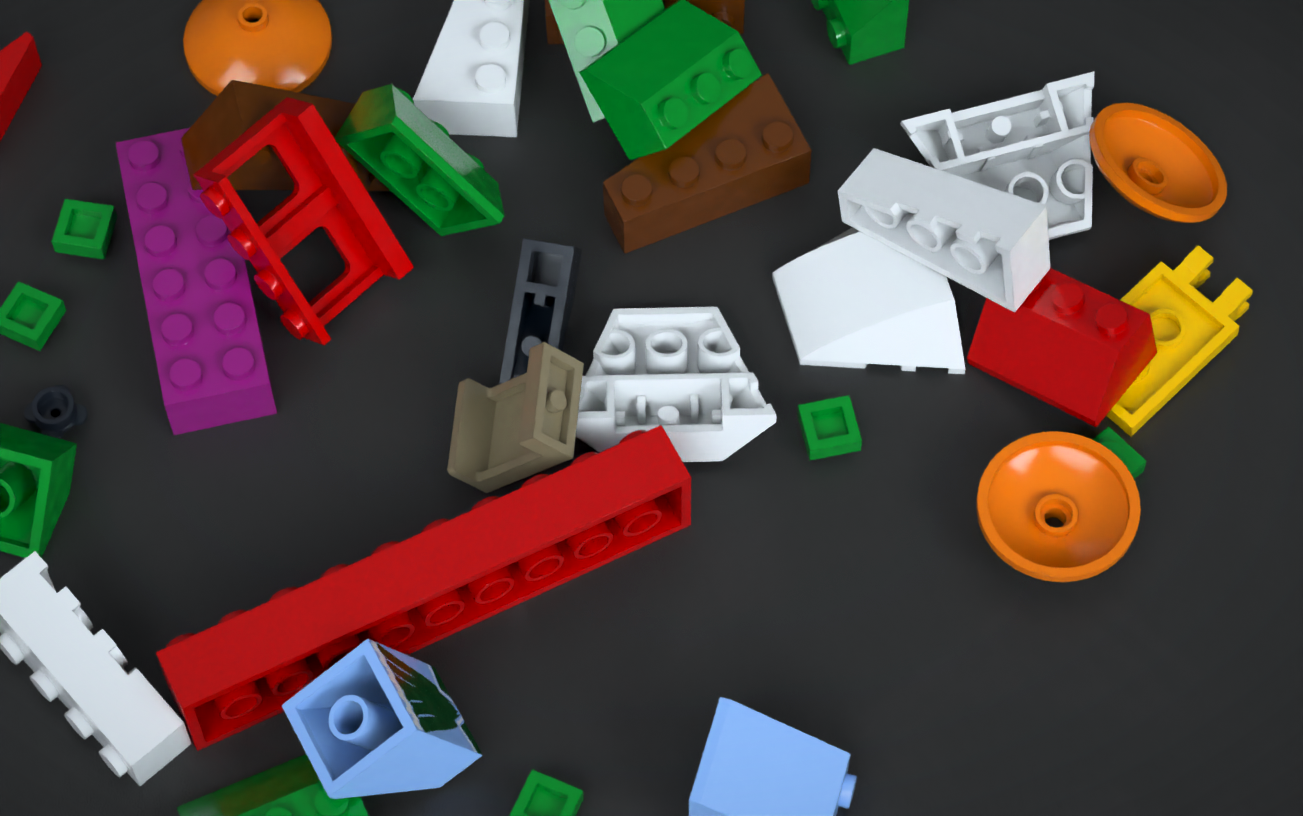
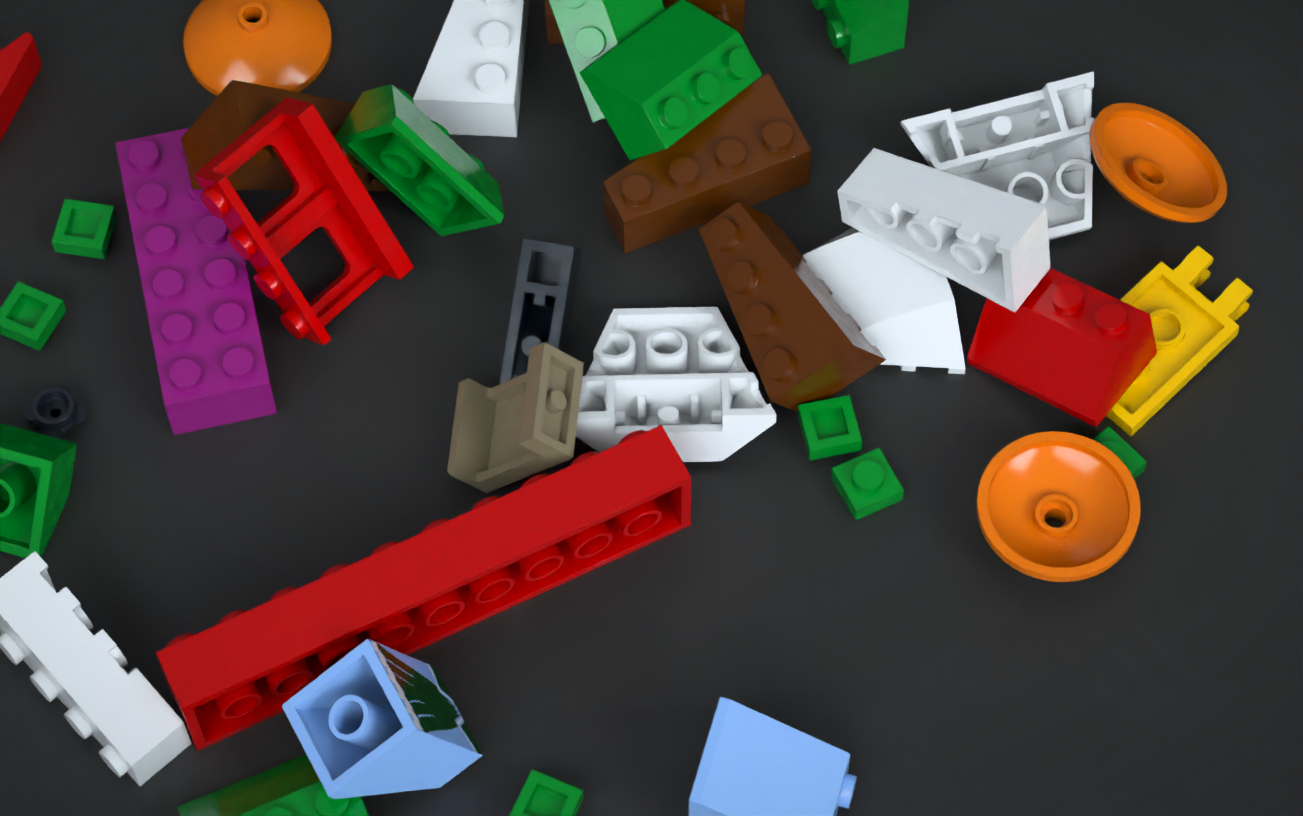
(785, 313): none -> reddish brown wedge
(867, 484): none -> green plate

